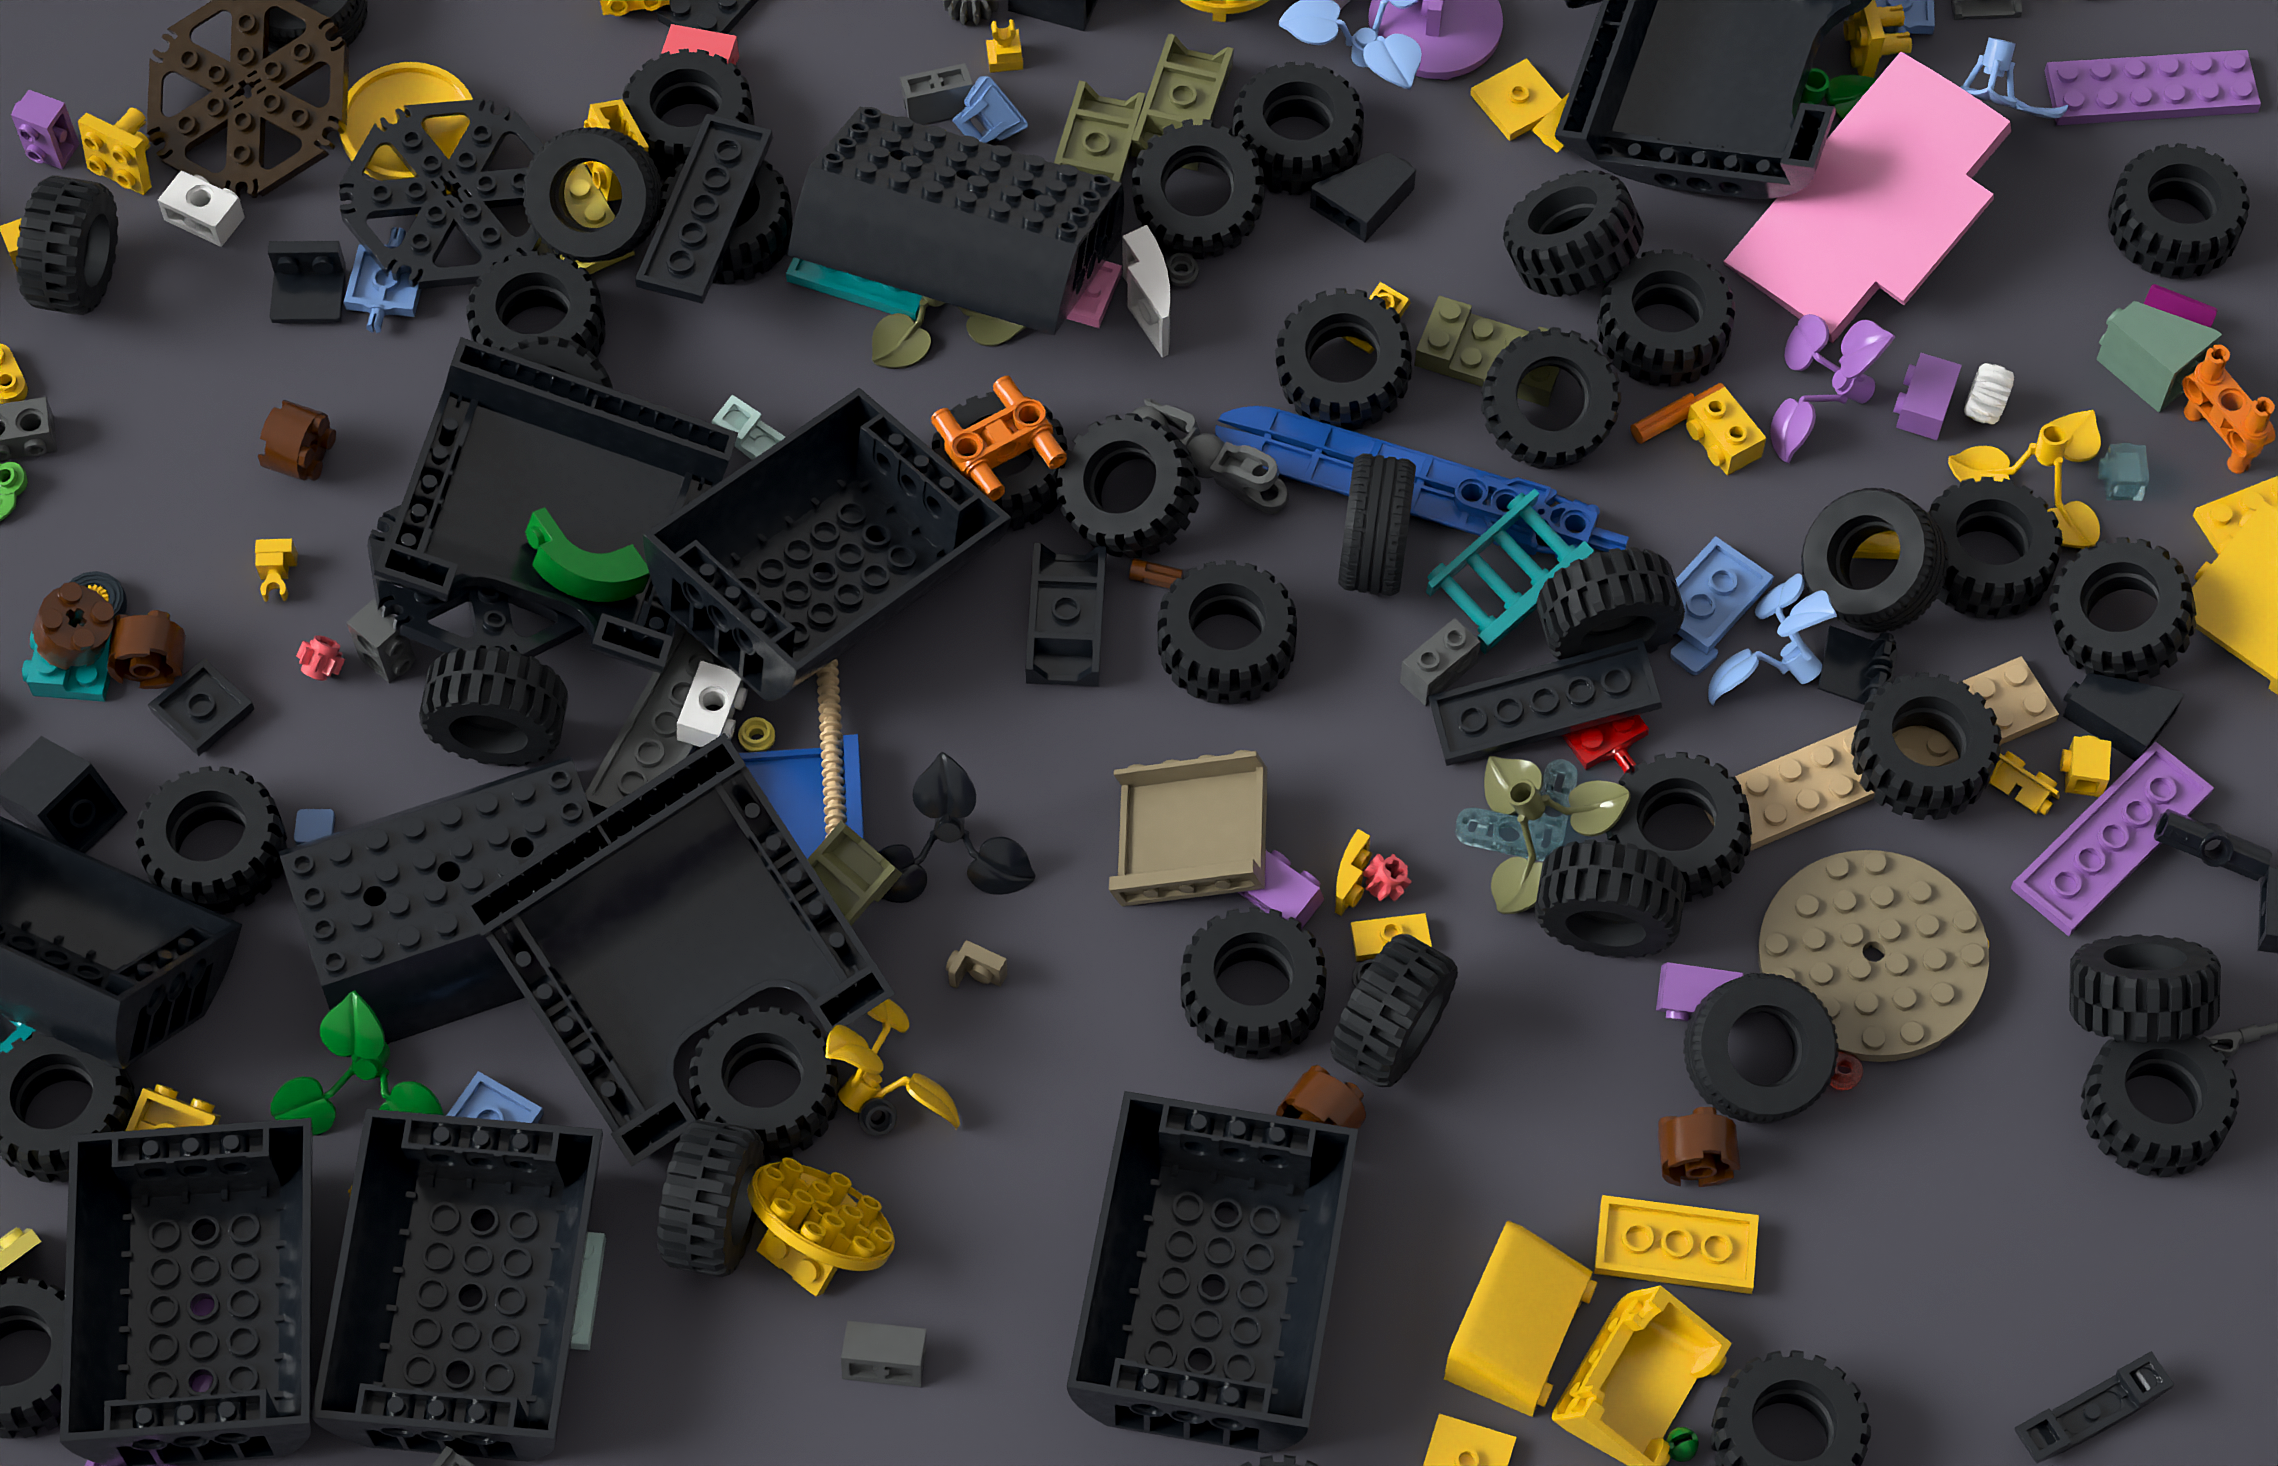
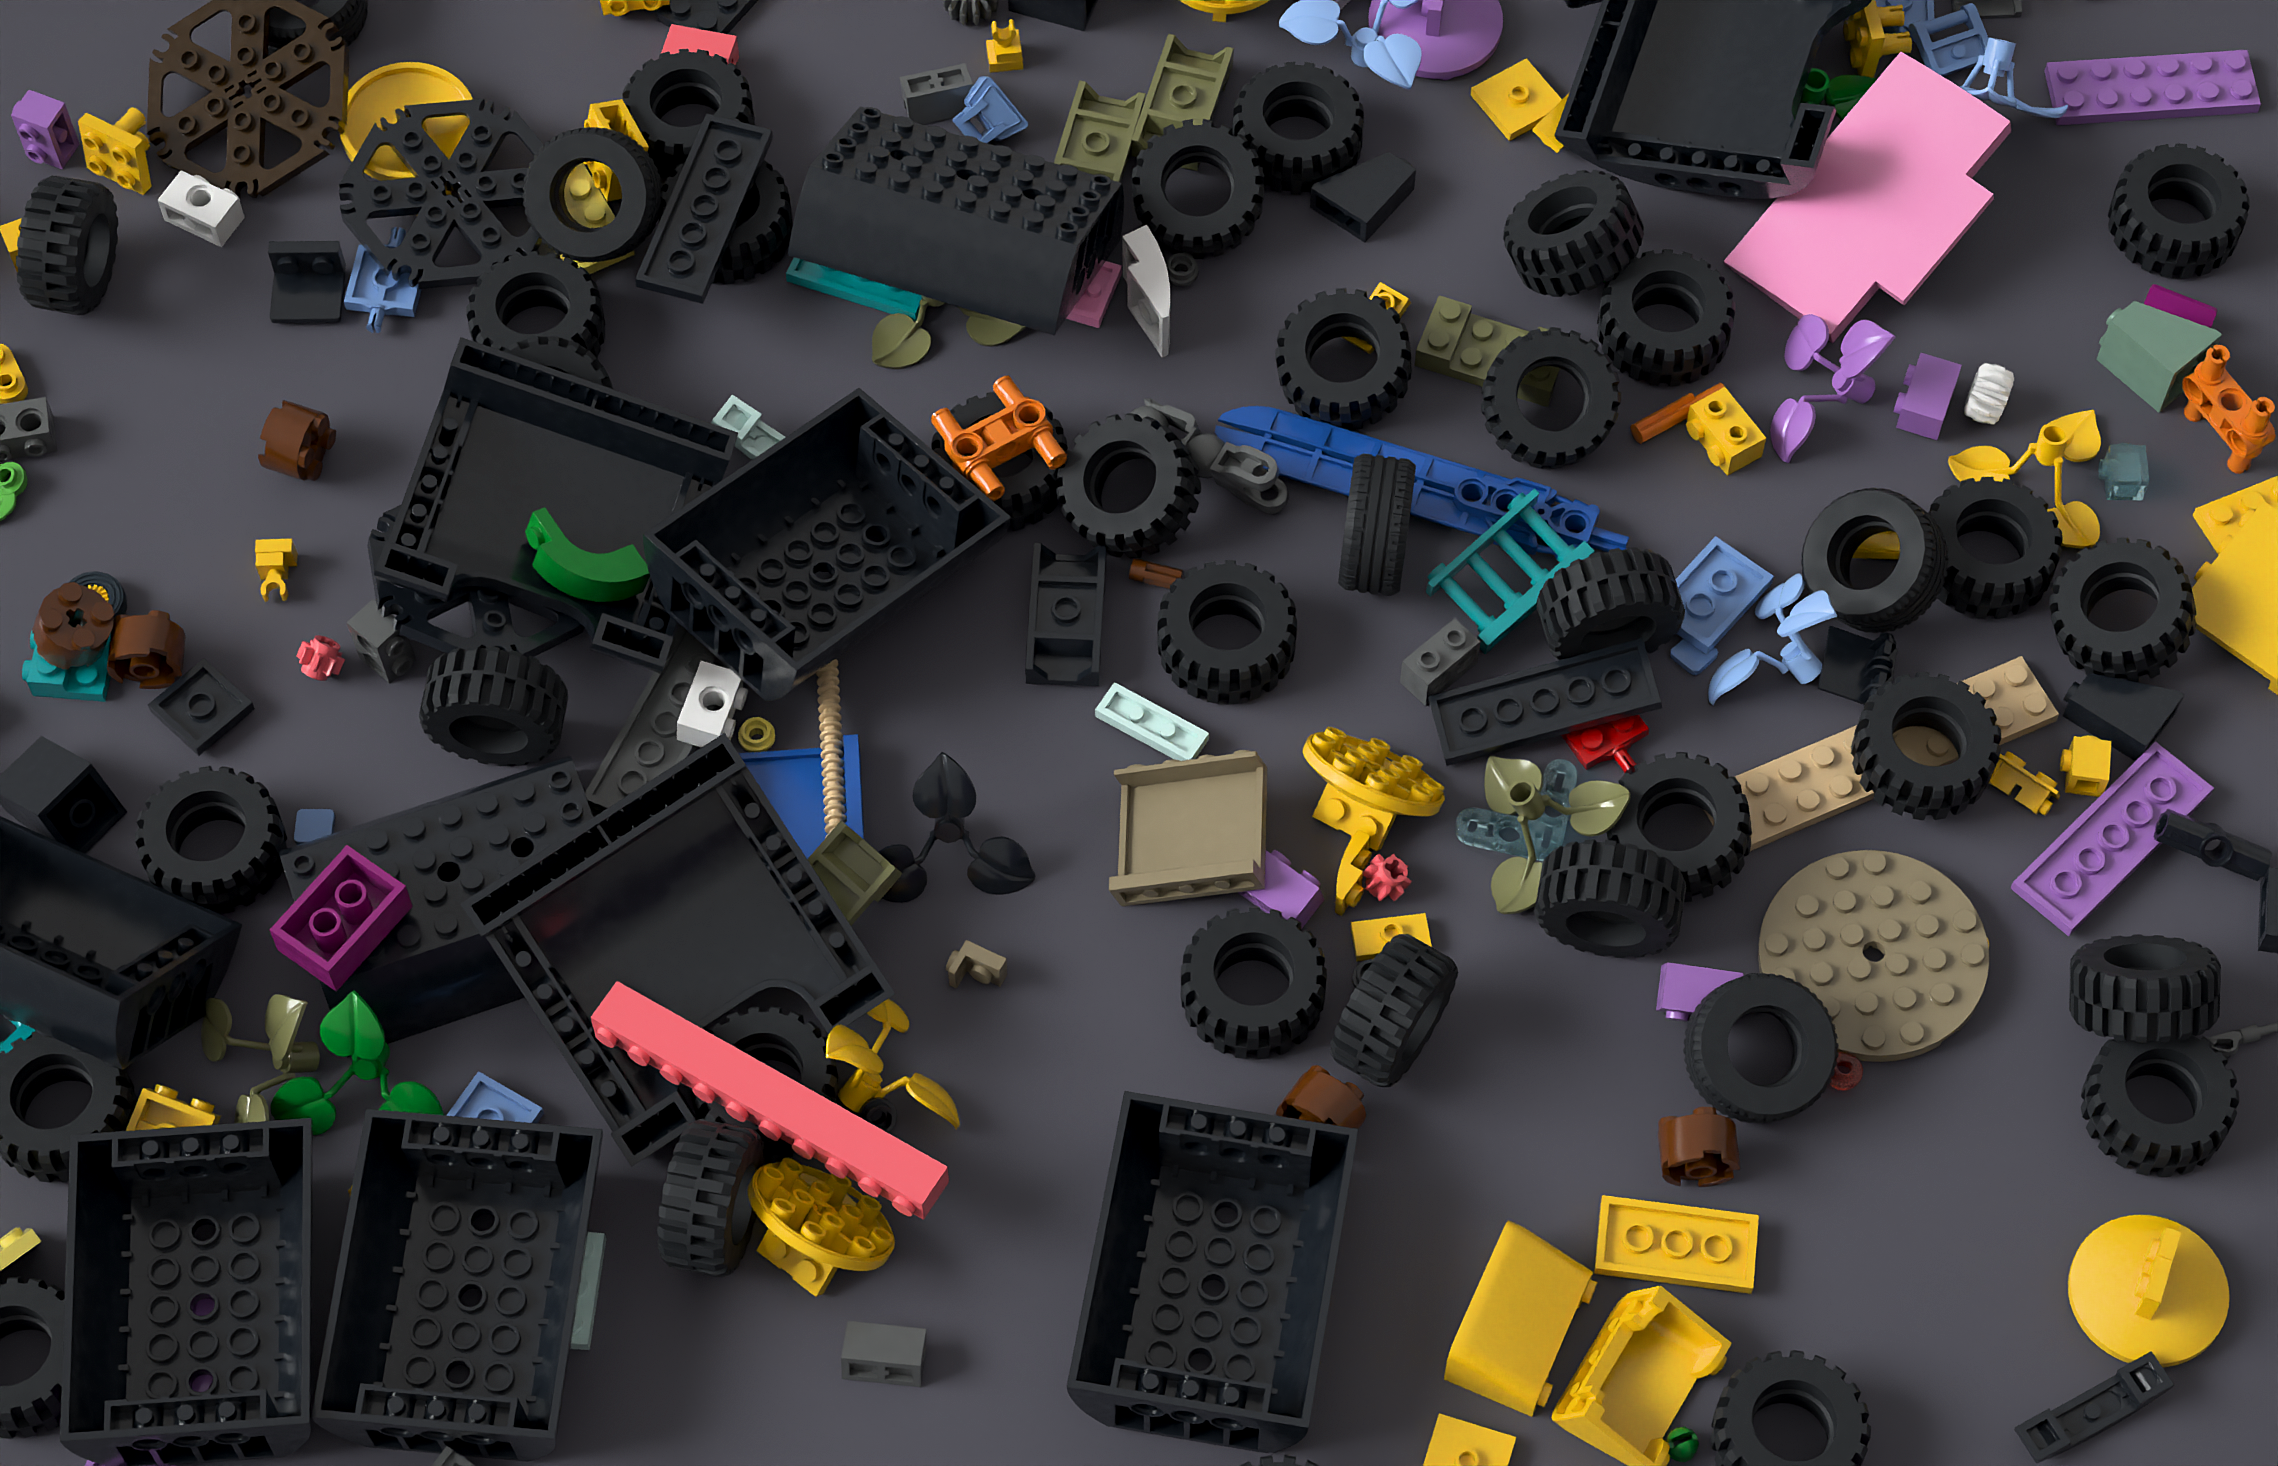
(281, 1026): none -> olive plant
(341, 918): none -> magenta brick
(770, 1100): none -> coral brick
(1151, 724): none -> light aqua plate
(1366, 787): none -> yellow bracket
(1953, 52): none -> medium blue plate
(2148, 1289): none -> yellow bracket

